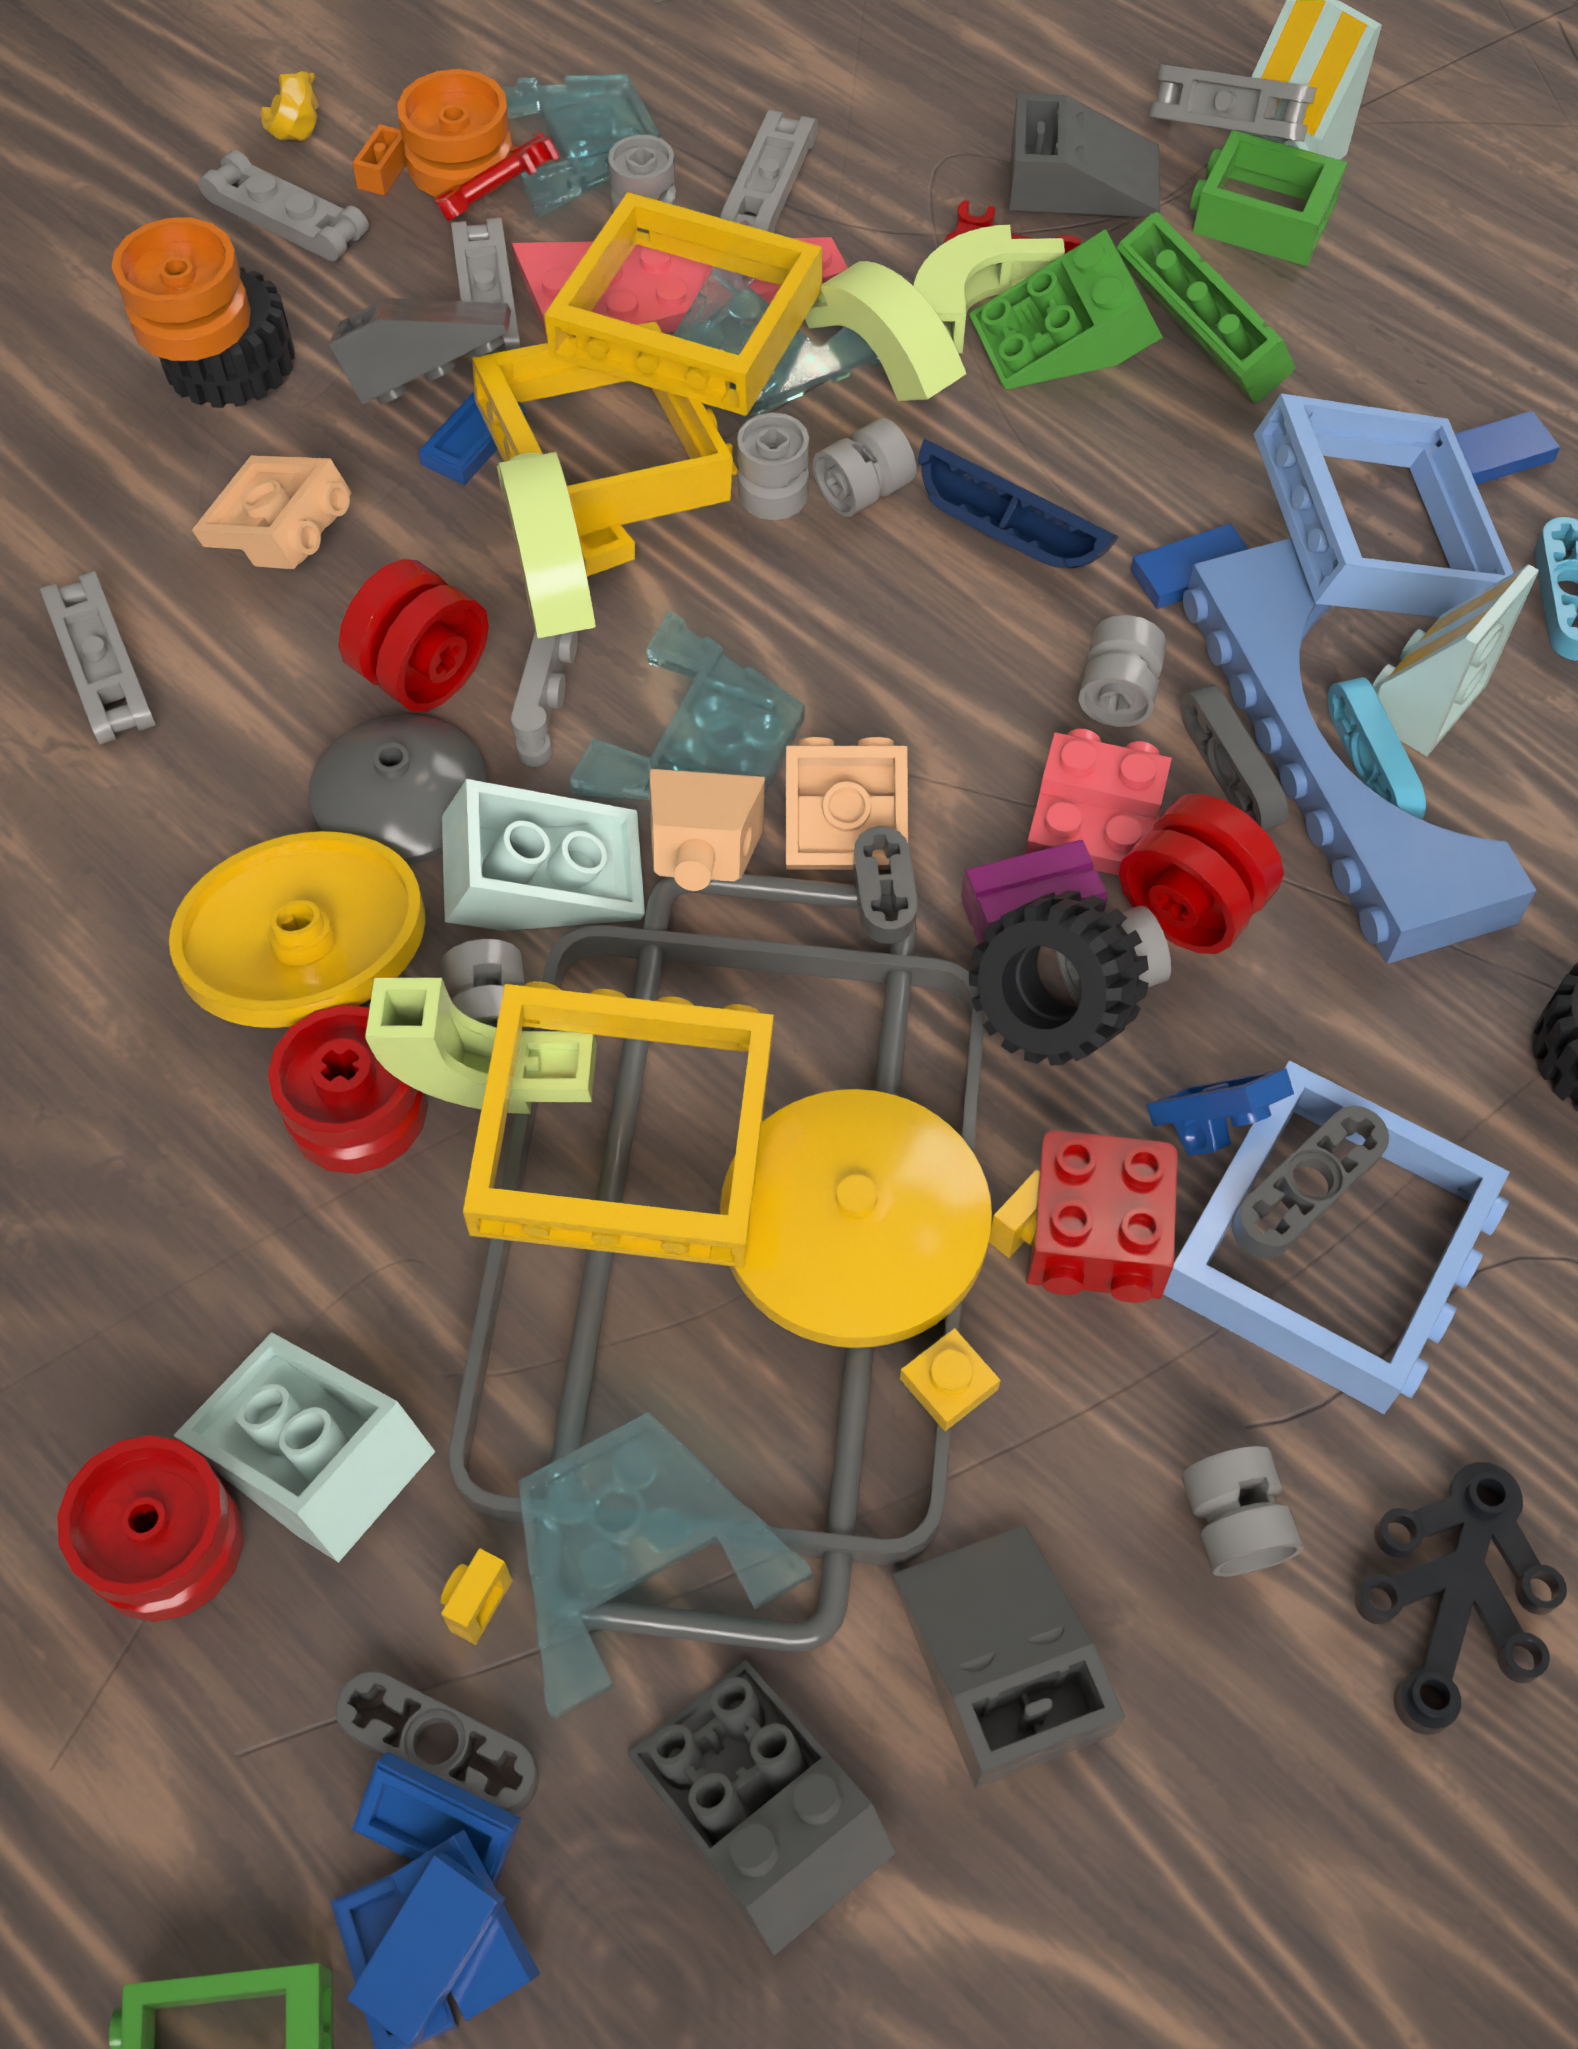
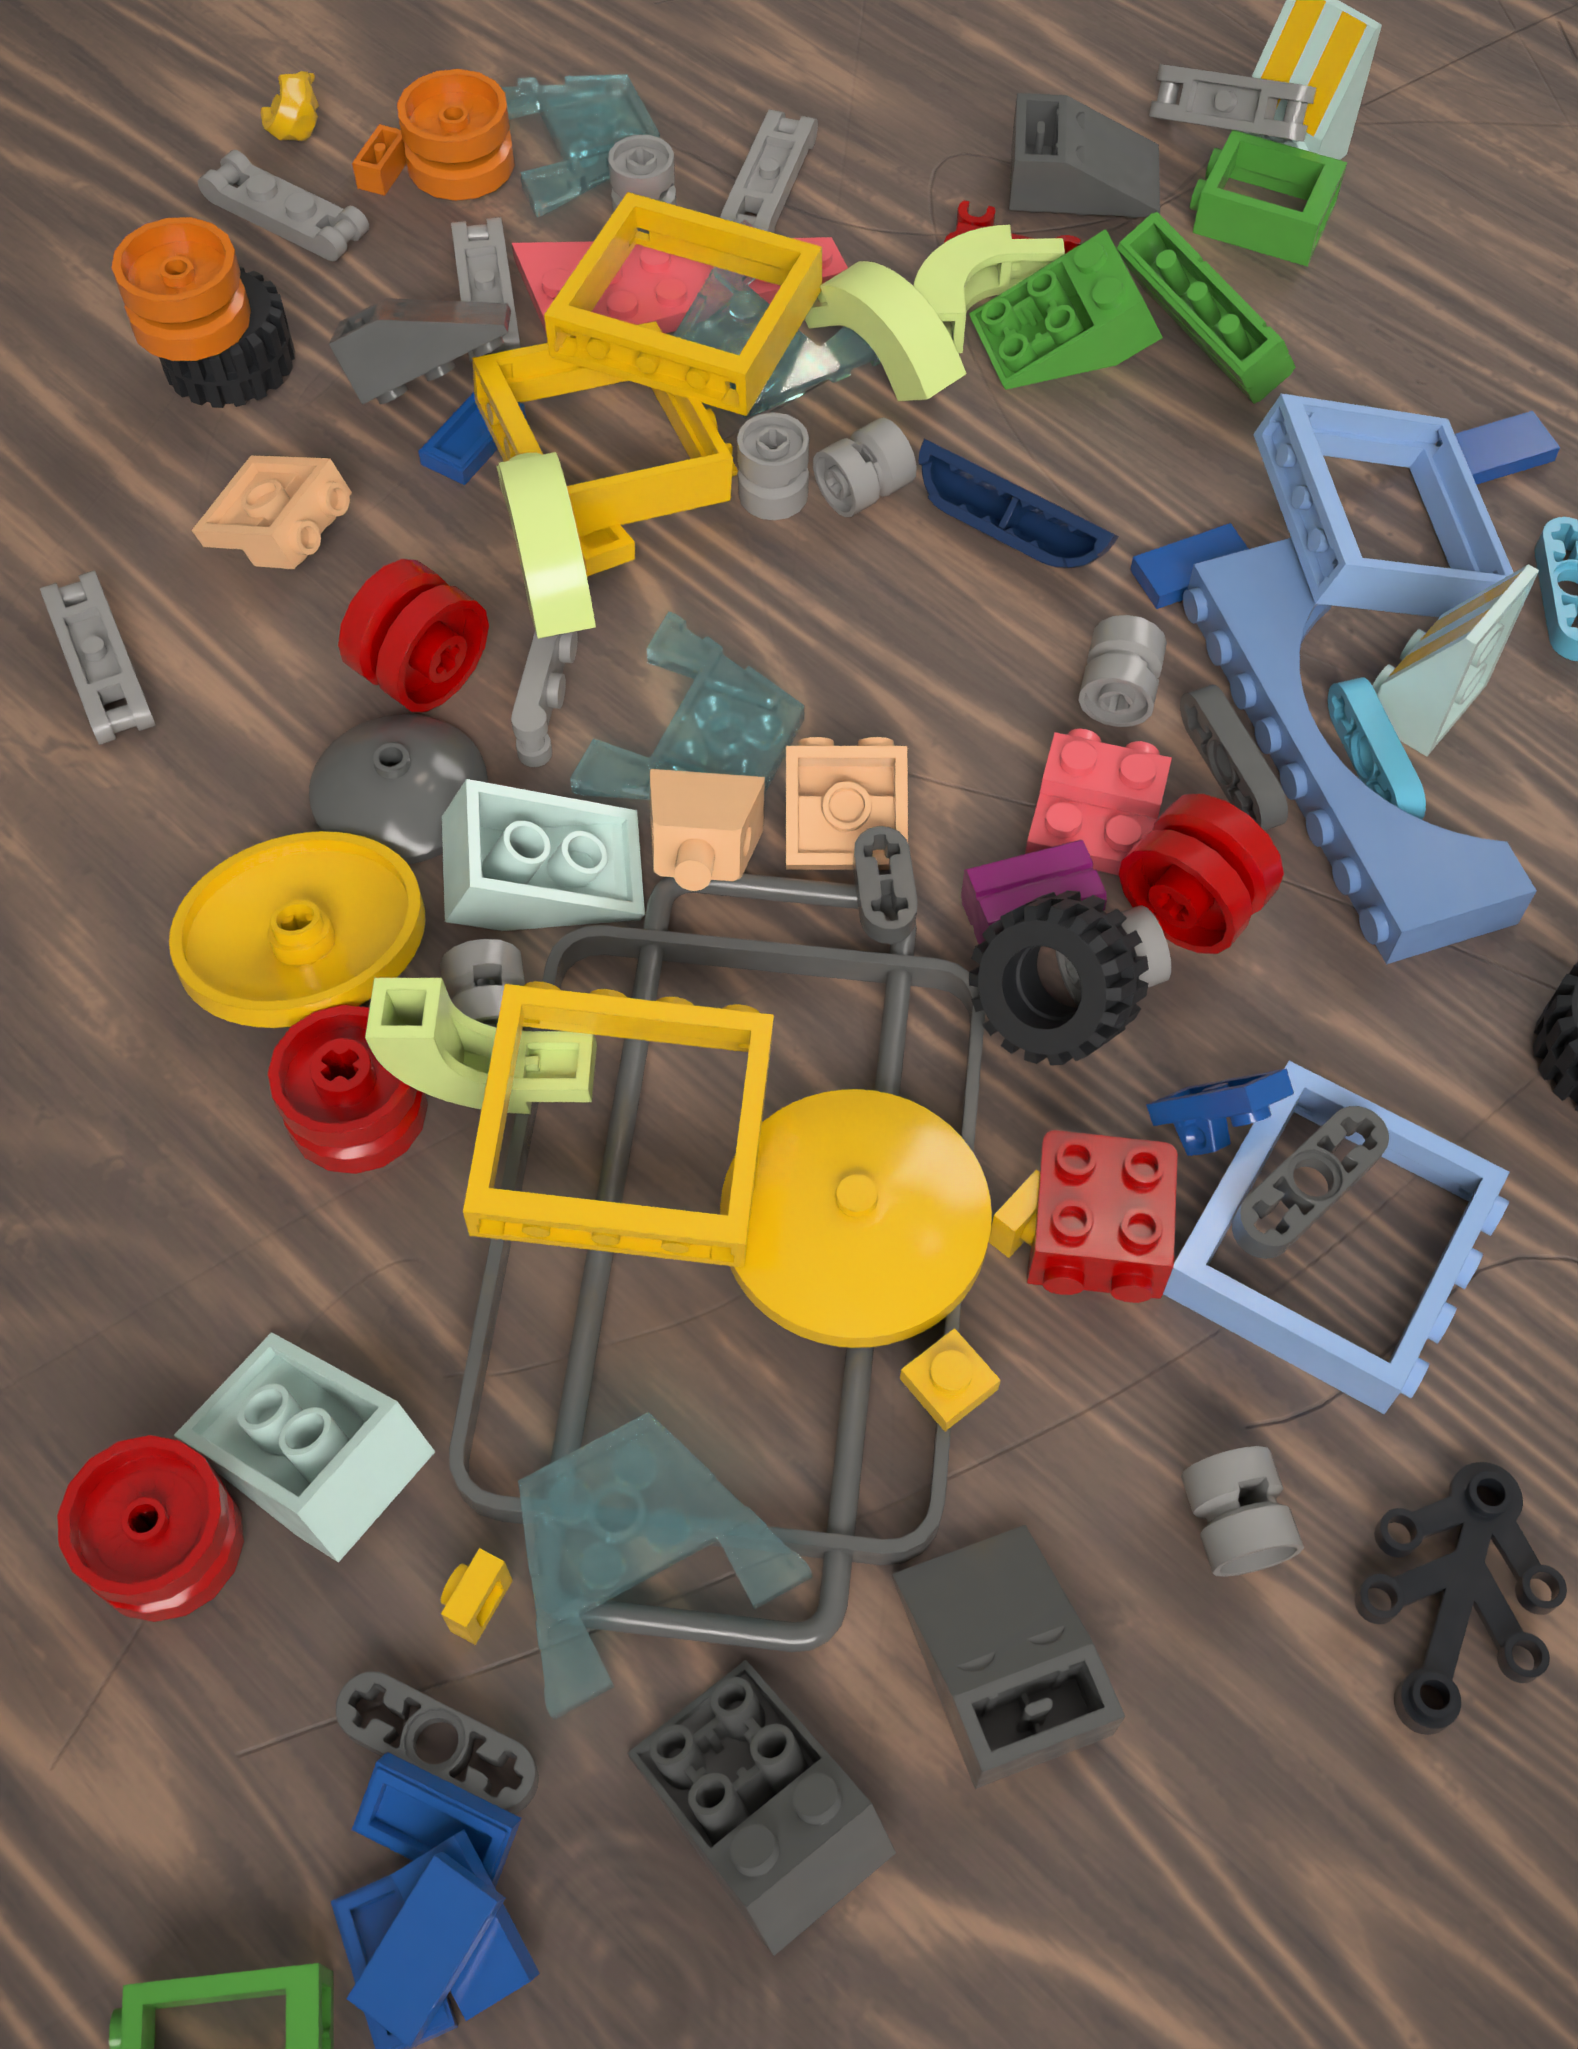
(522, 158): red bar -> none

